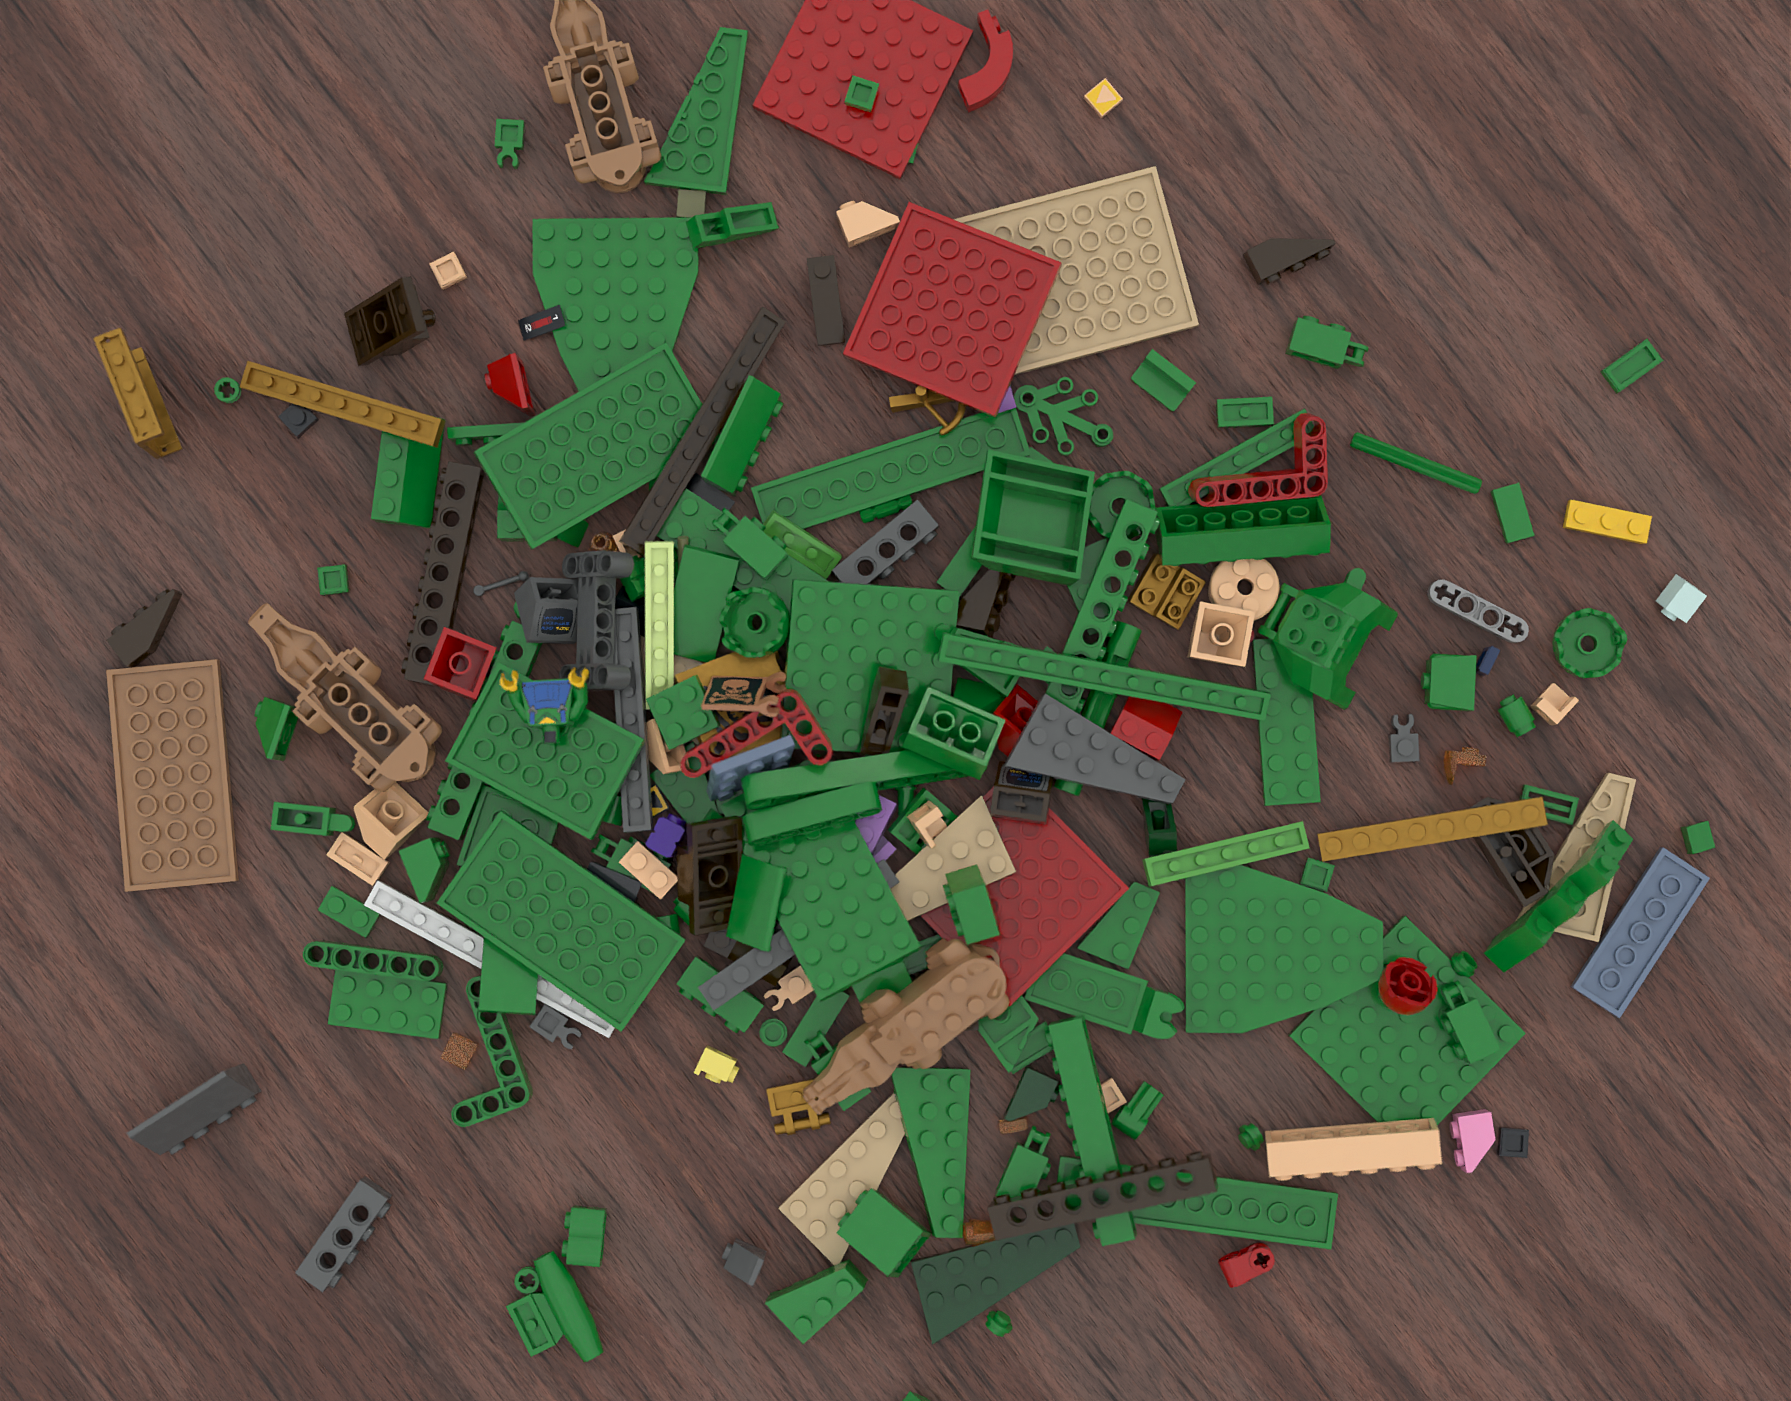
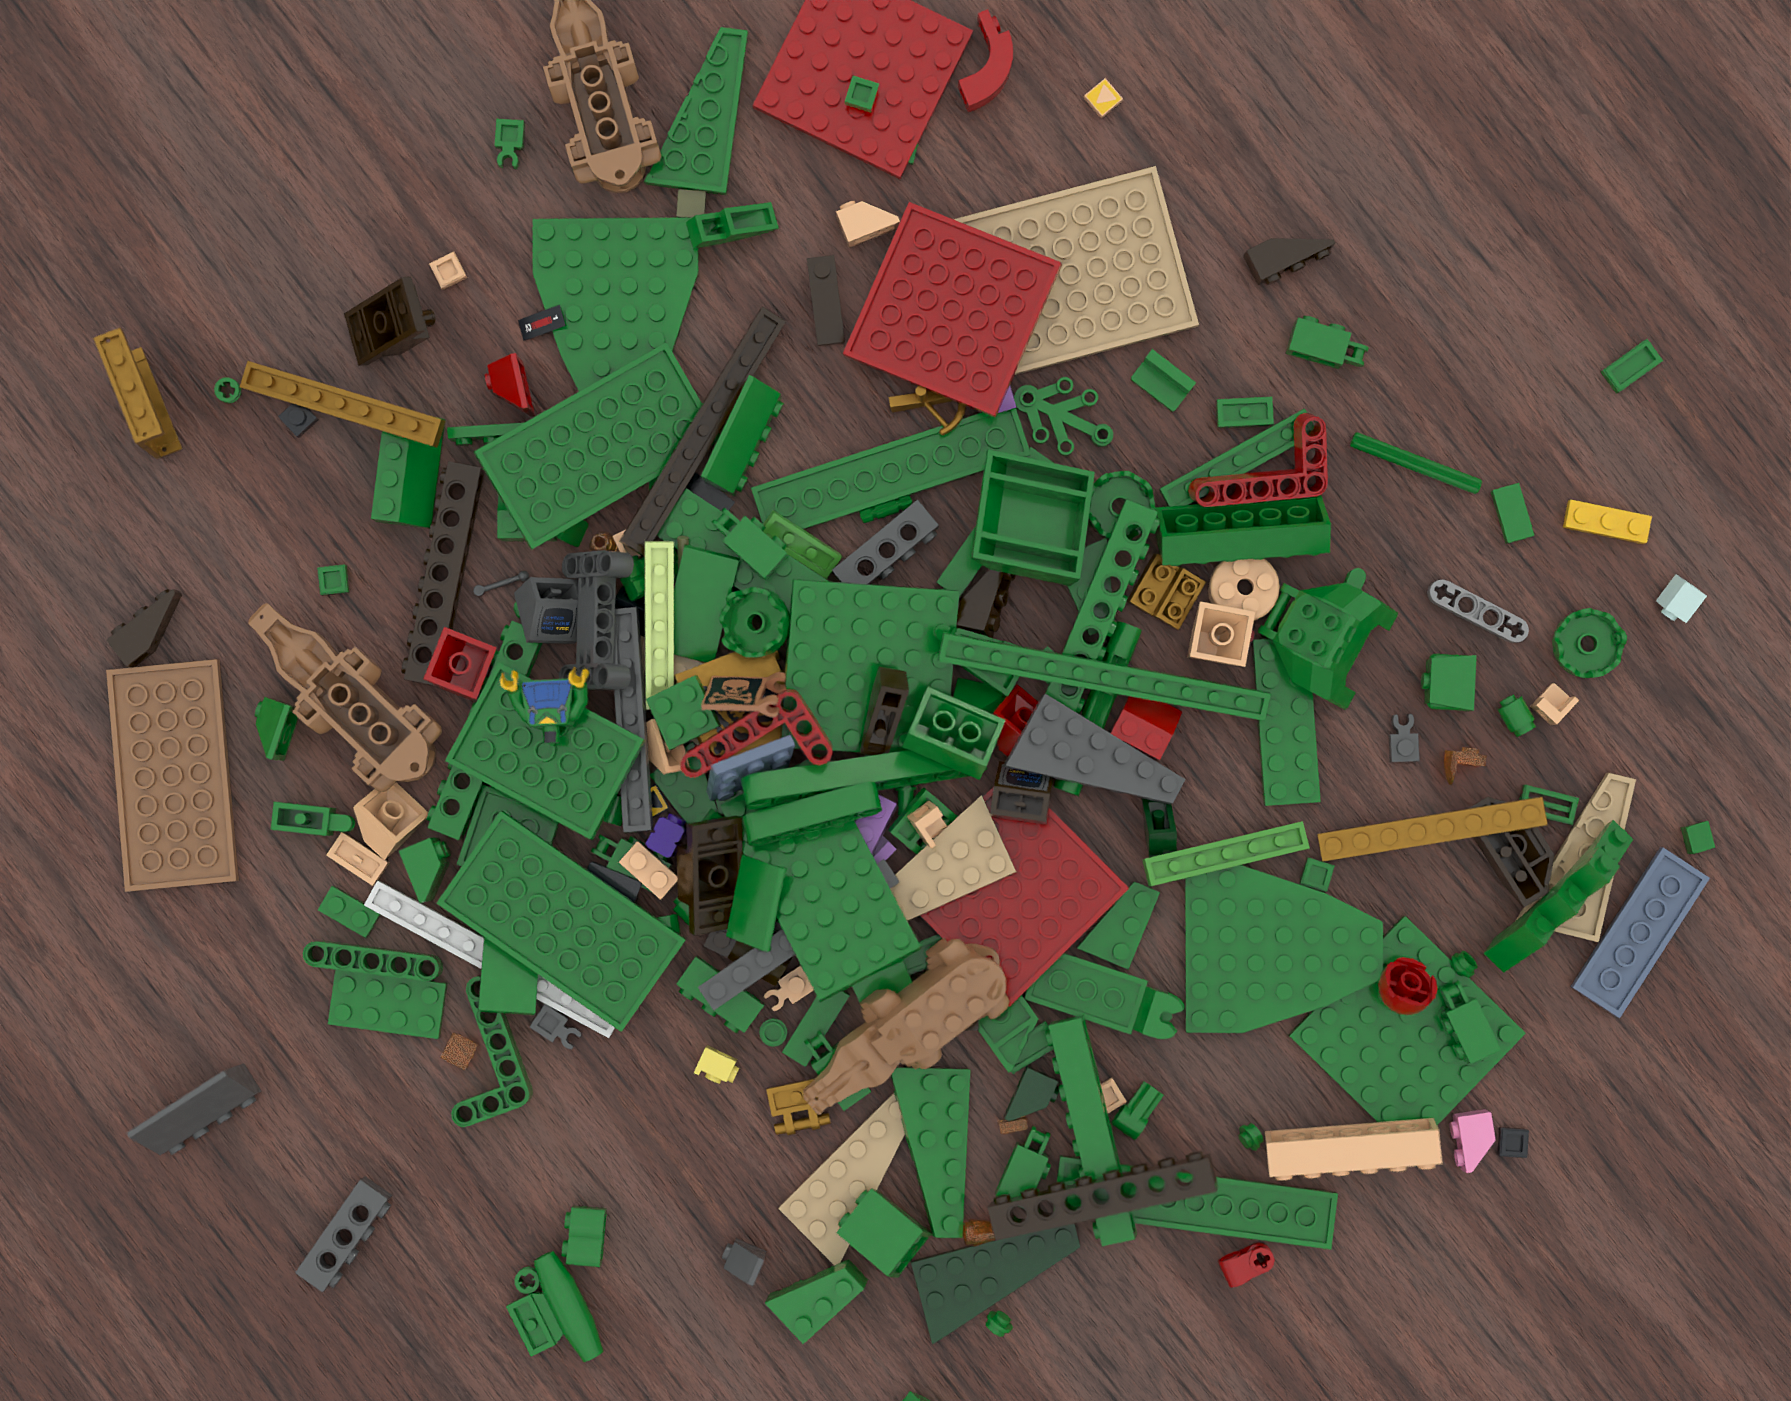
(970, 905): green brick -> none
(1486, 660): dark blue tile -> none

